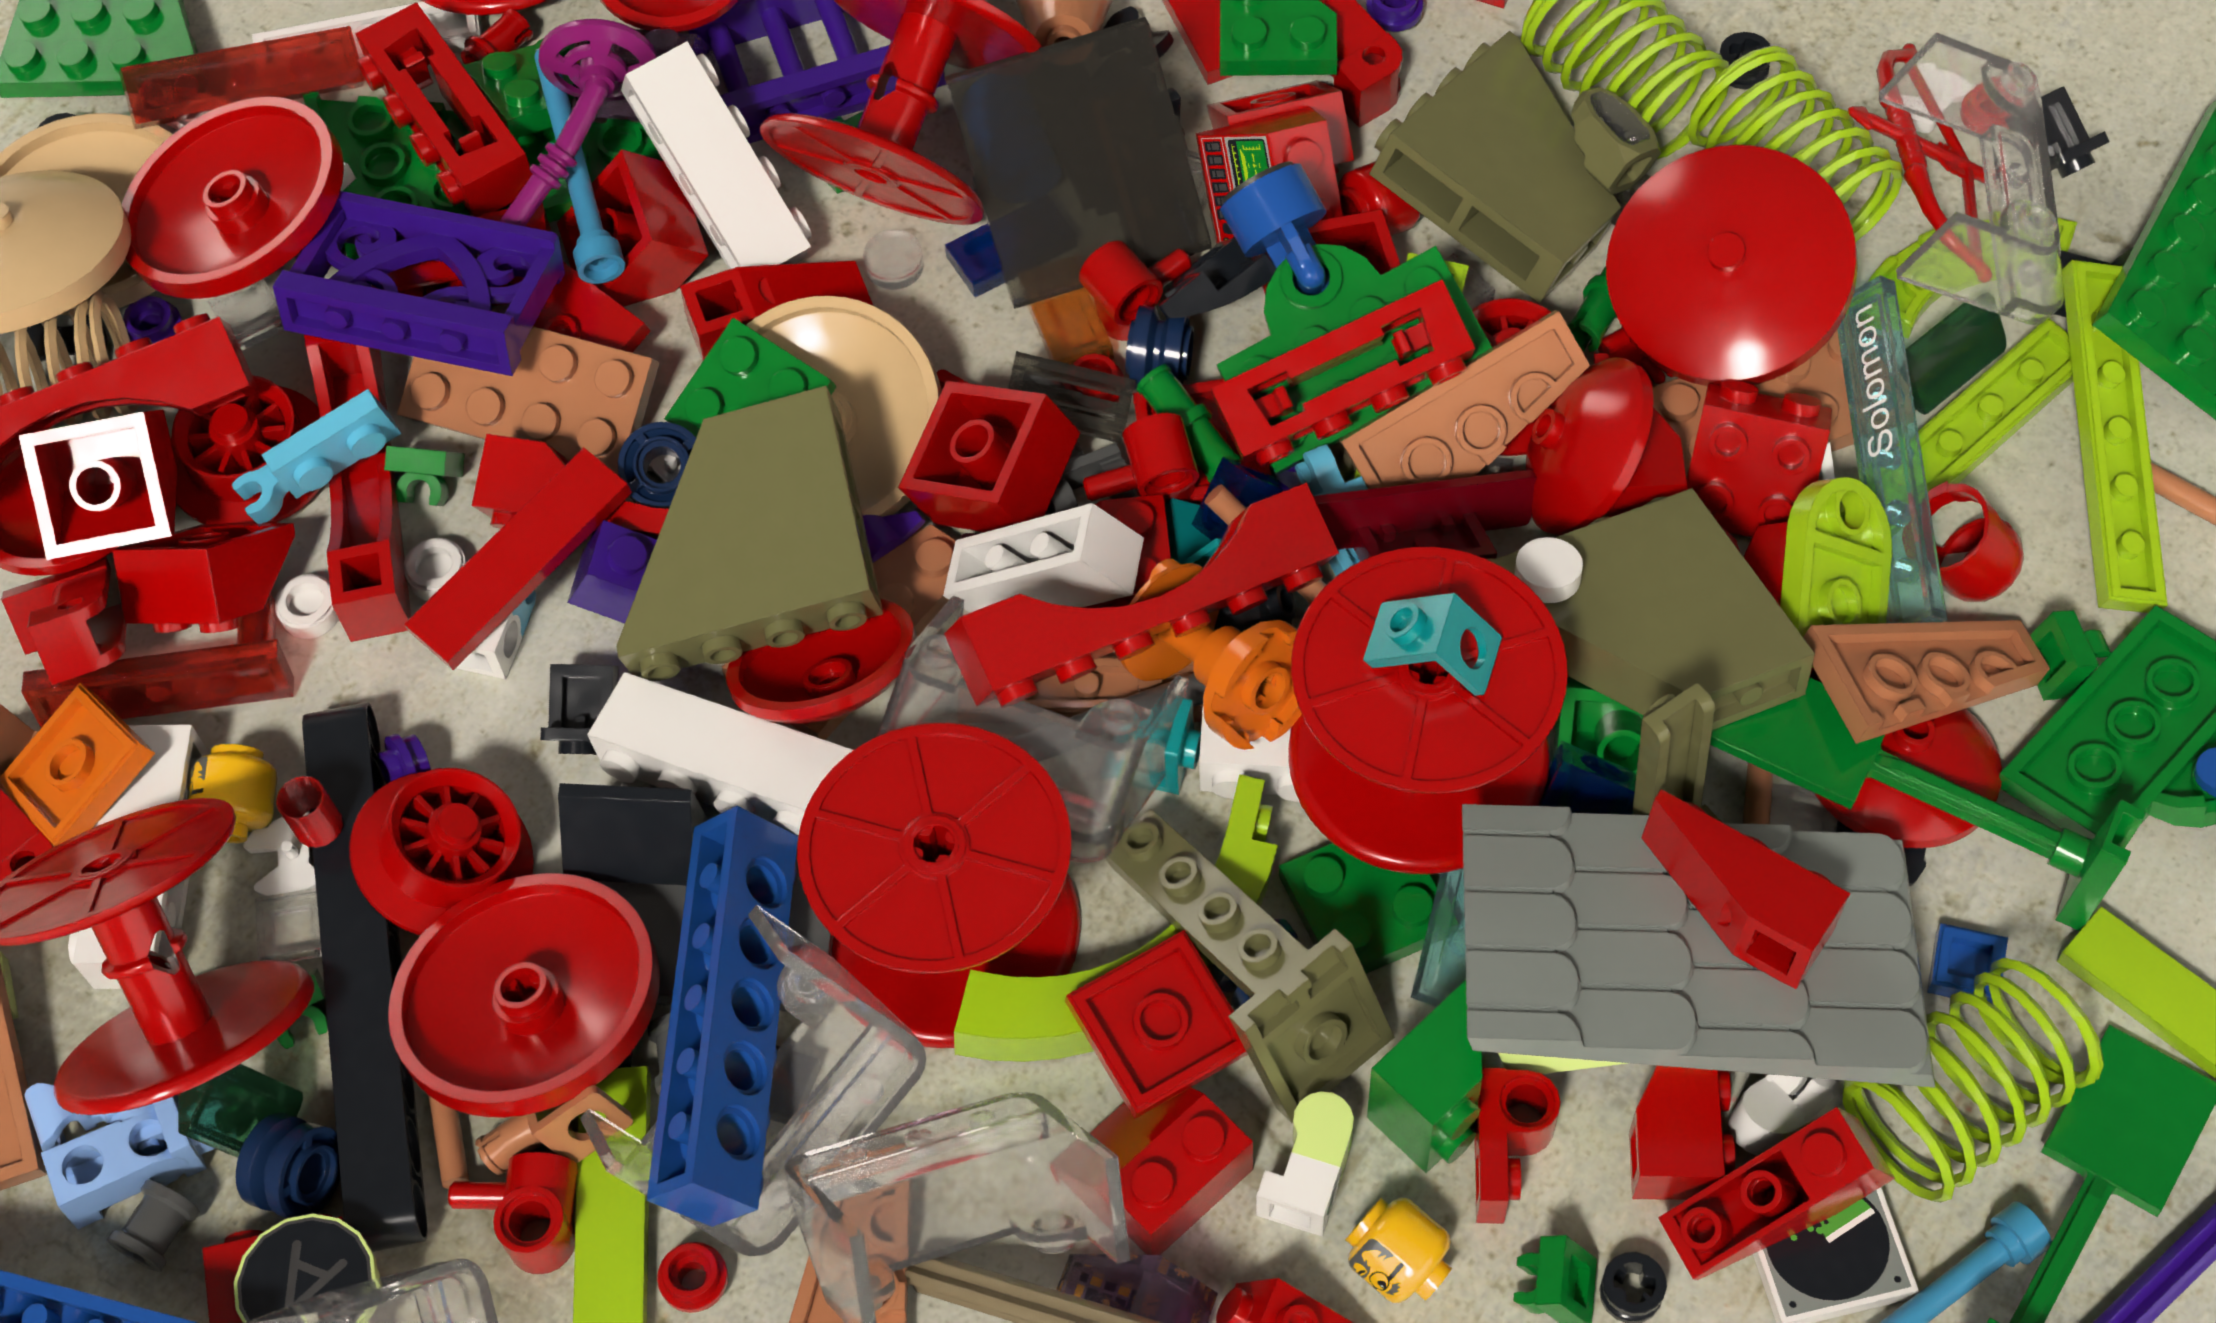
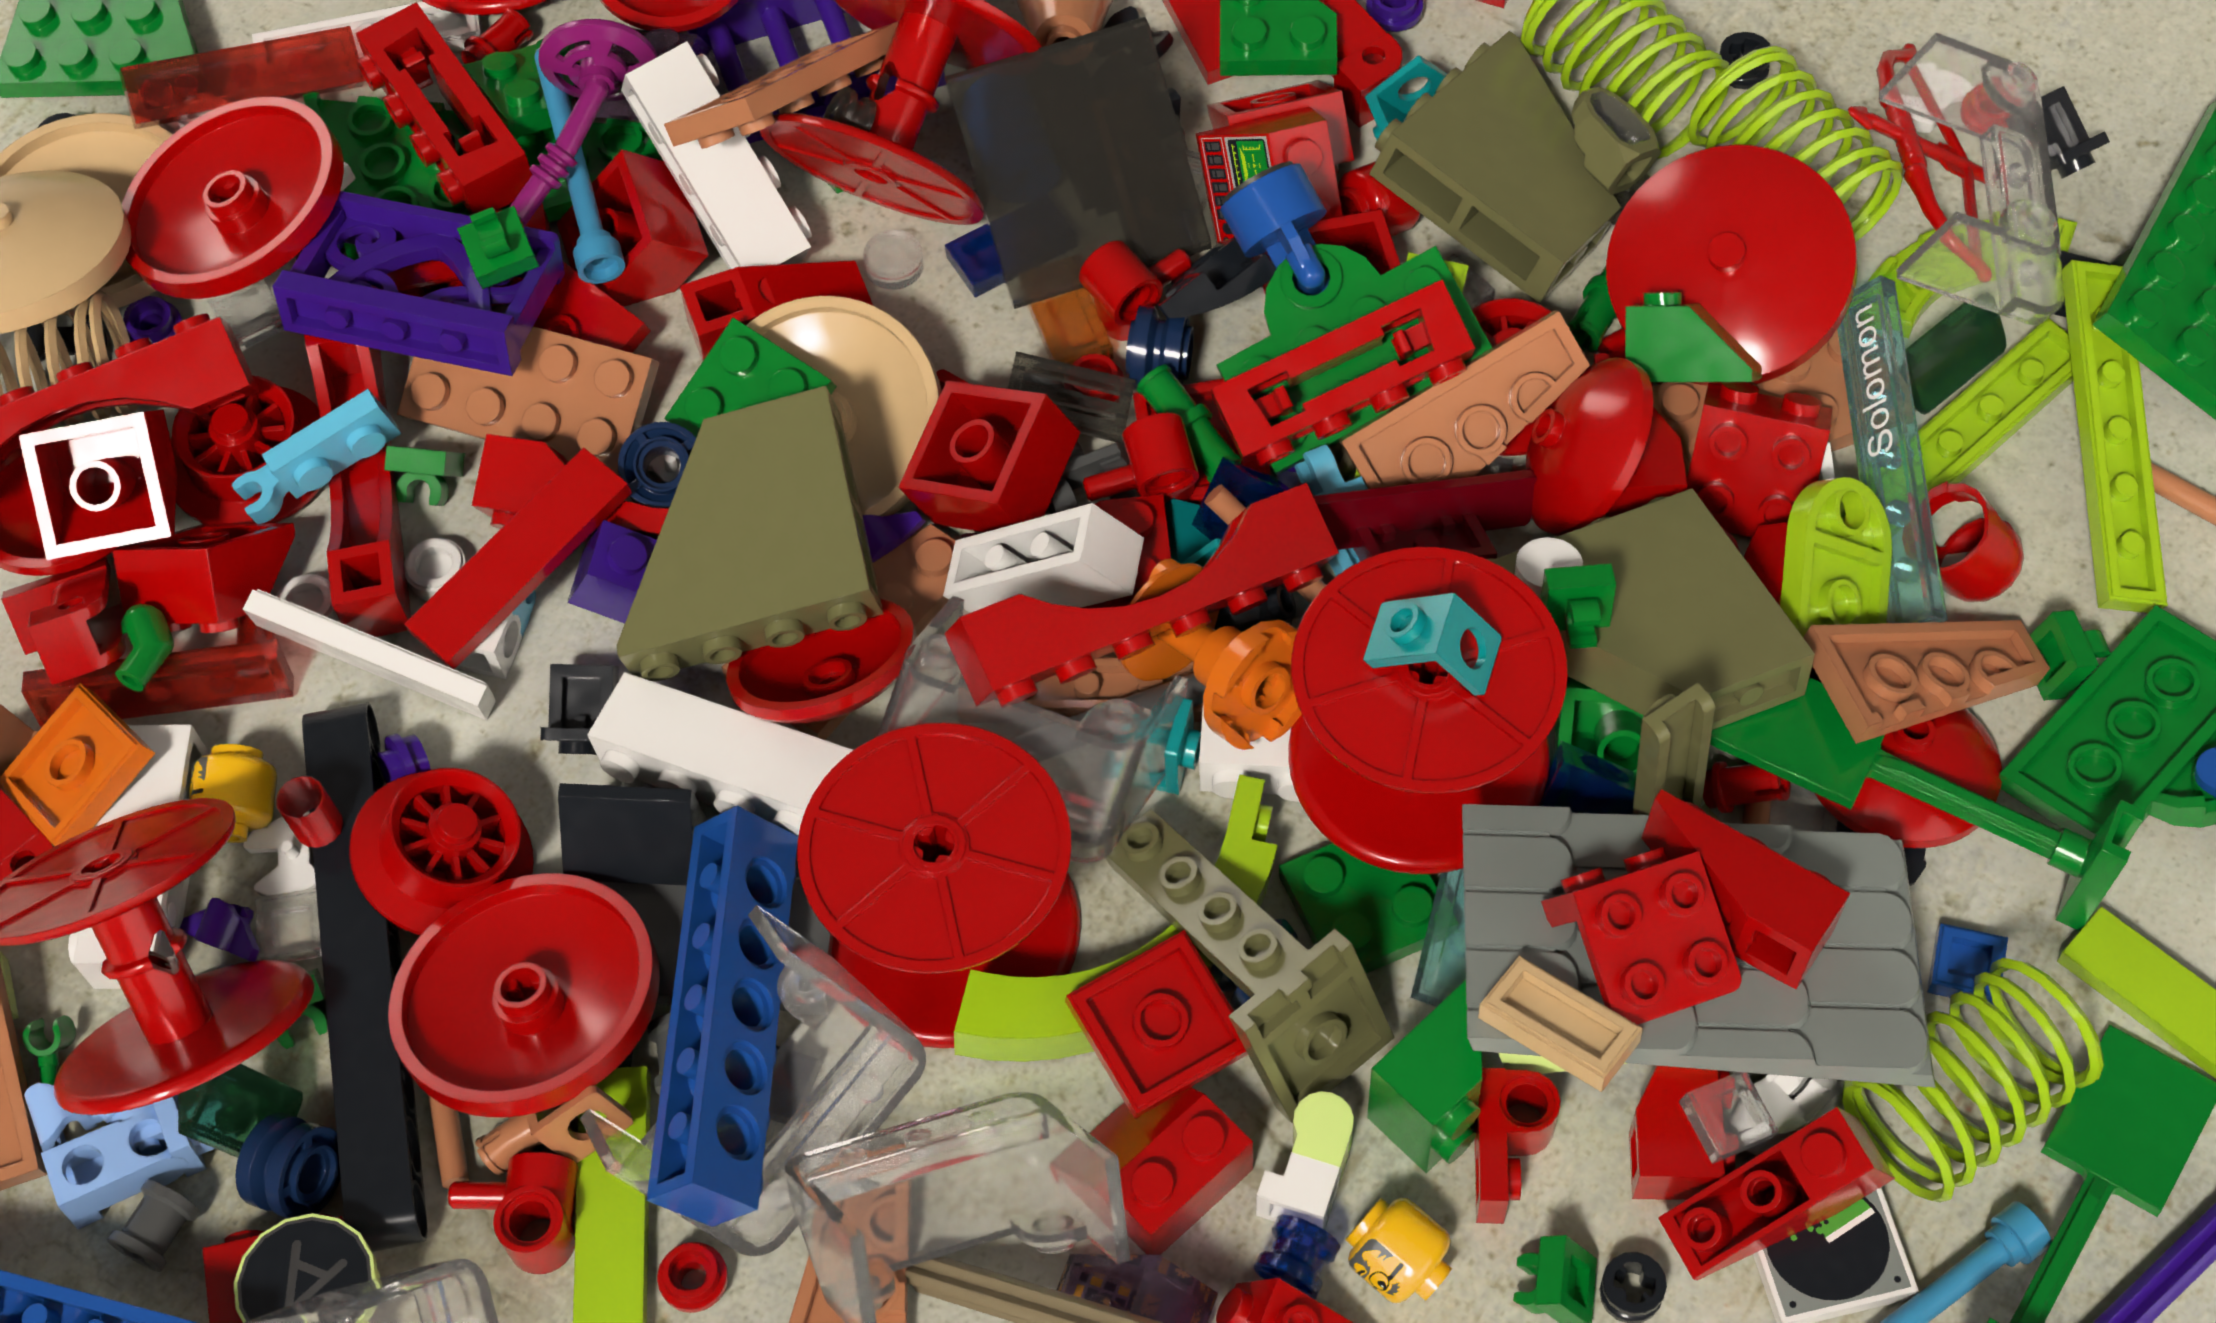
(48, 1052): none -> green hand
(150, 643): none -> green arm
(224, 927): none -> dark purple piece
(370, 653): none -> white tile
(497, 246): none -> green tile
(782, 89): none -> nougat plate
(851, 111): none -> clear smoke bush
(1298, 1254): none -> clear blue wheel
(1388, 104): none -> teal bracket
(1560, 1023): none -> tan tile
(1580, 600): none -> green tile
(1650, 934): none -> red bracket
(1684, 343): none -> green slope
(1728, 1116): none -> clear tile
(1742, 785): none -> red pin

